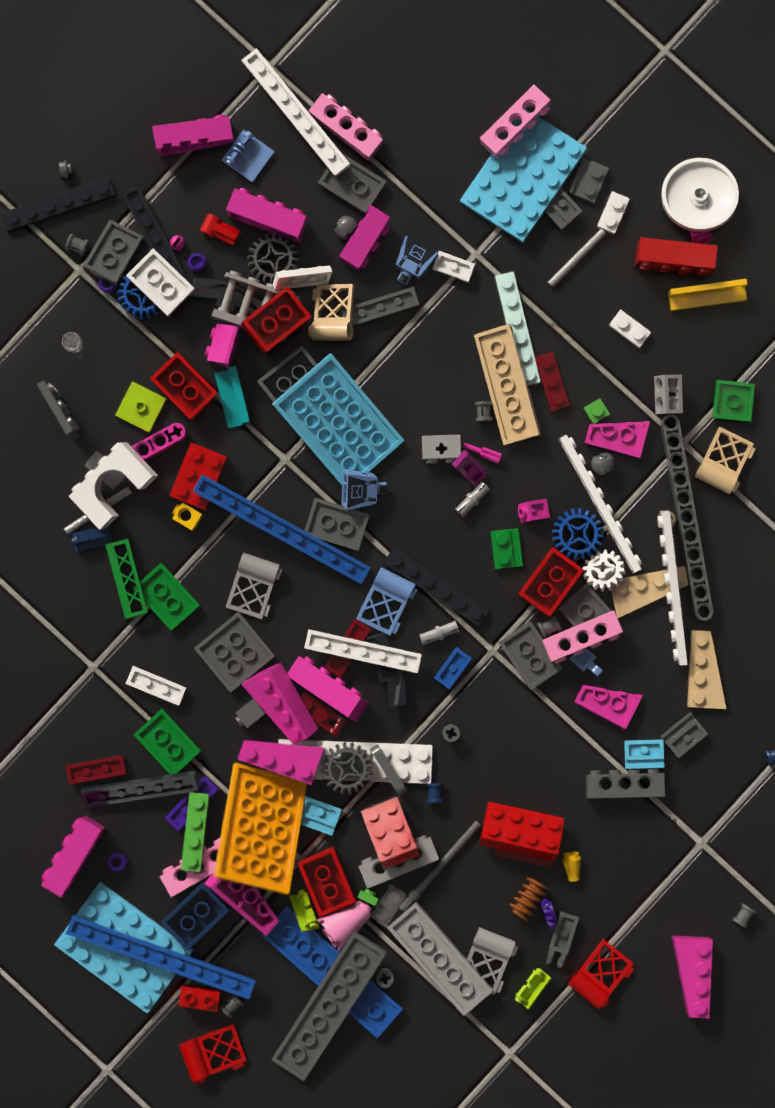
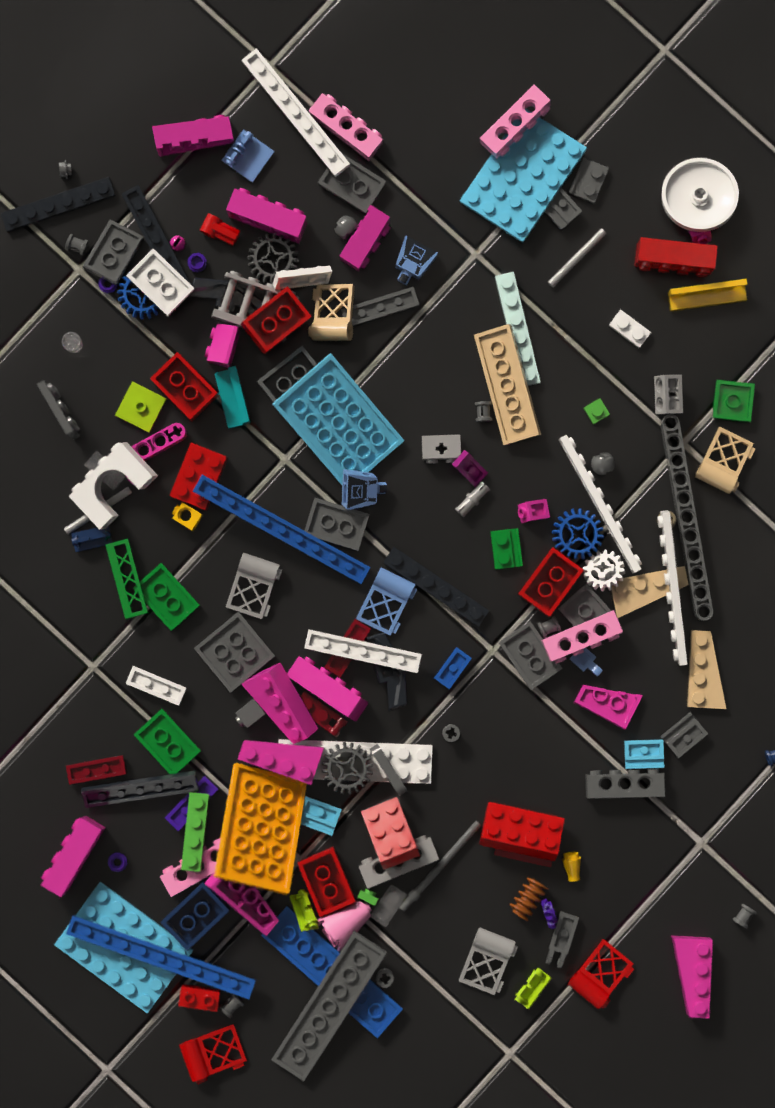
(434, 793): dark blue bush -> none
(439, 633): light grey pin -> none
(440, 958): light grey plate -> none
(453, 266): white plate -> none
(484, 453): dark pink axle -> none
(552, 382): dark red plate -> none
(613, 212): white plate -> none
(619, 437): dark pink wing -> none

